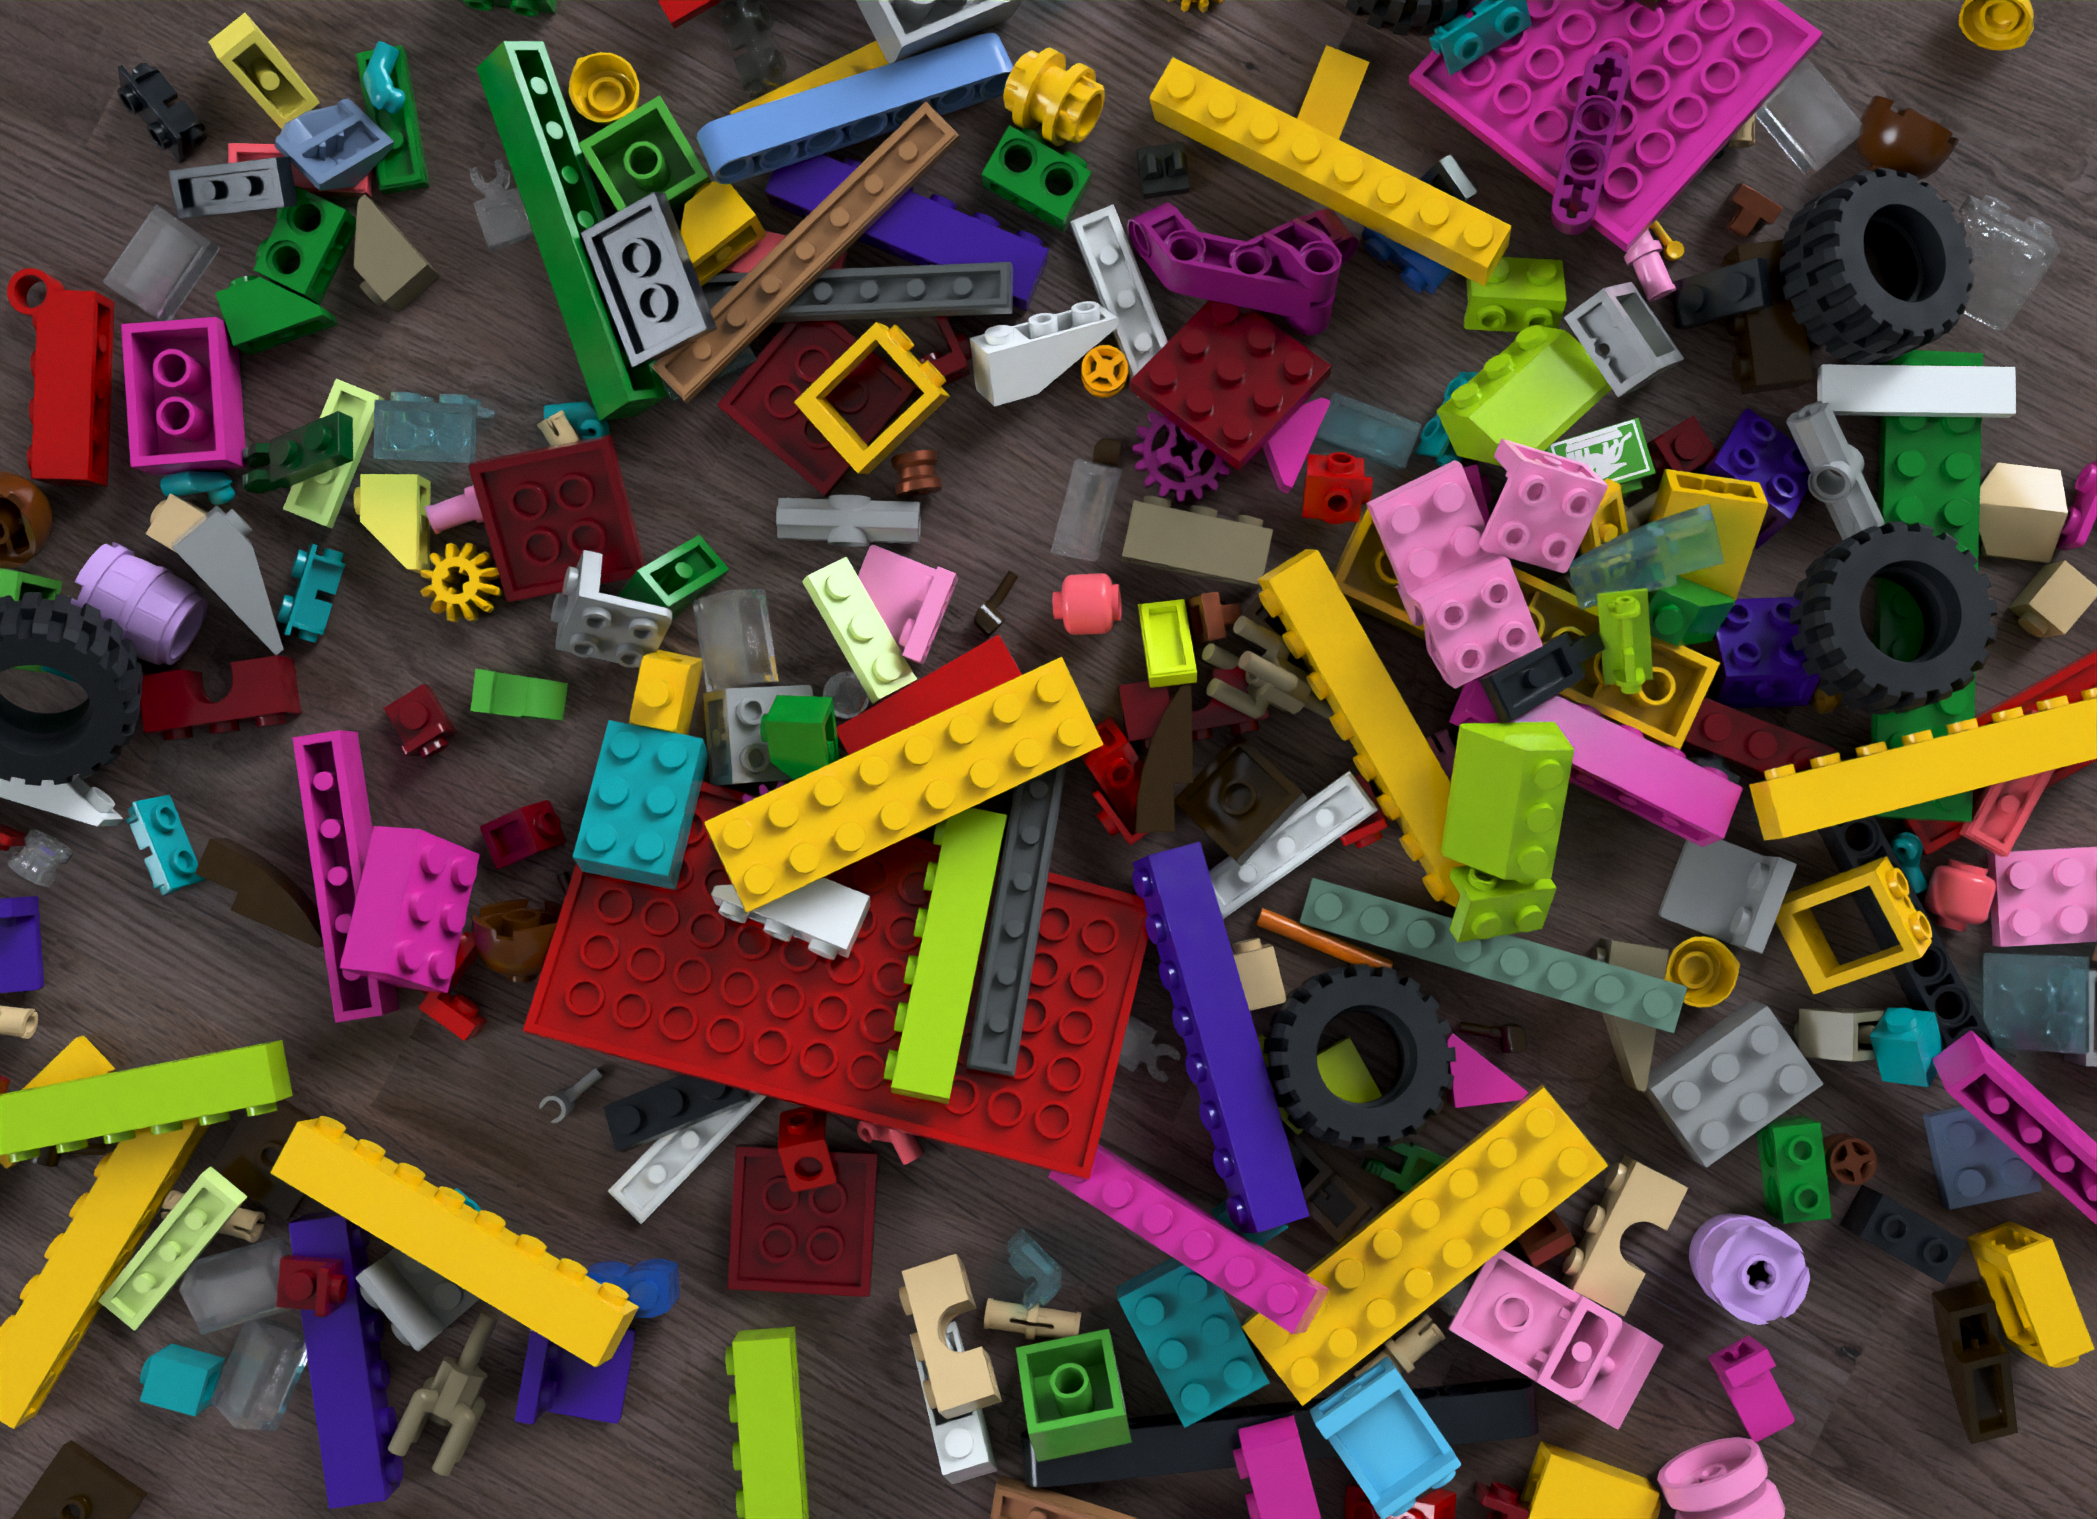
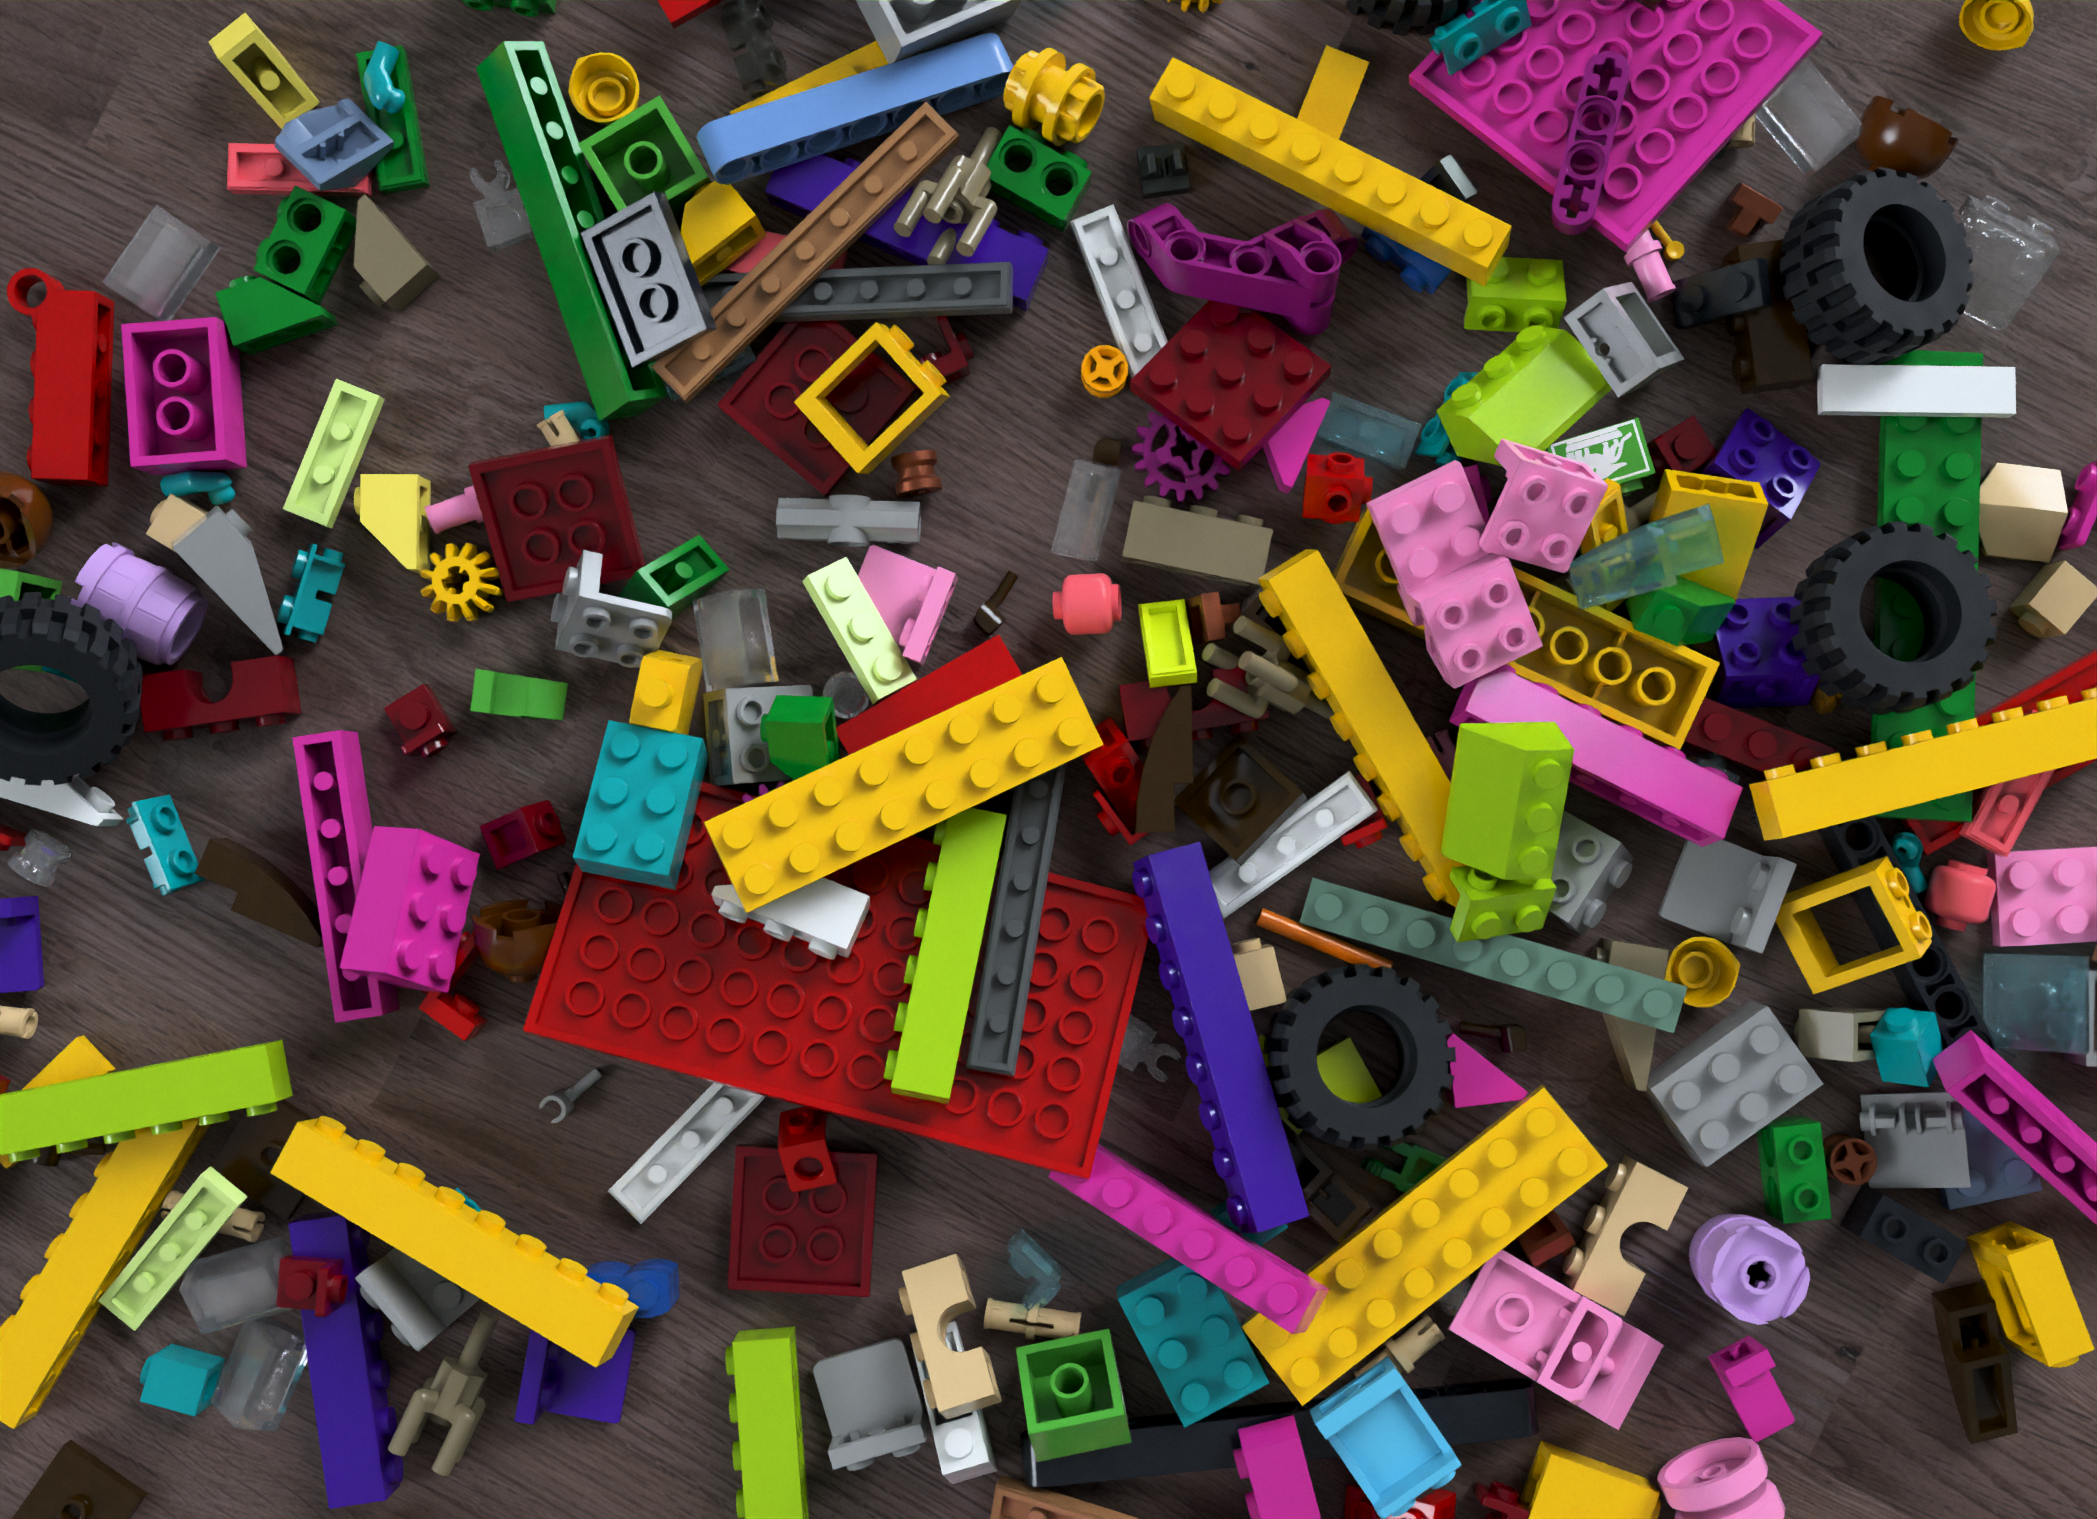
(148, 94): black hinge -> none
(233, 187): plate -> none
(300, 453): dark green hinge -> none
(427, 431): clear light blue bracket -> none
(668, 1109): black plate -> none
(871, 1404): none -> light grey bracket
(904, 1143): coral arm -> none
(956, 199): none -> dark tan plant
(1031, 355): white slope -> none
(1539, 674): black hinge -> none
(1586, 873): none -> light grey bracket
(1627, 638): lime hinge -> none
(1824, 450): light grey piece -> none
(1916, 1140): none -> light grey hinge

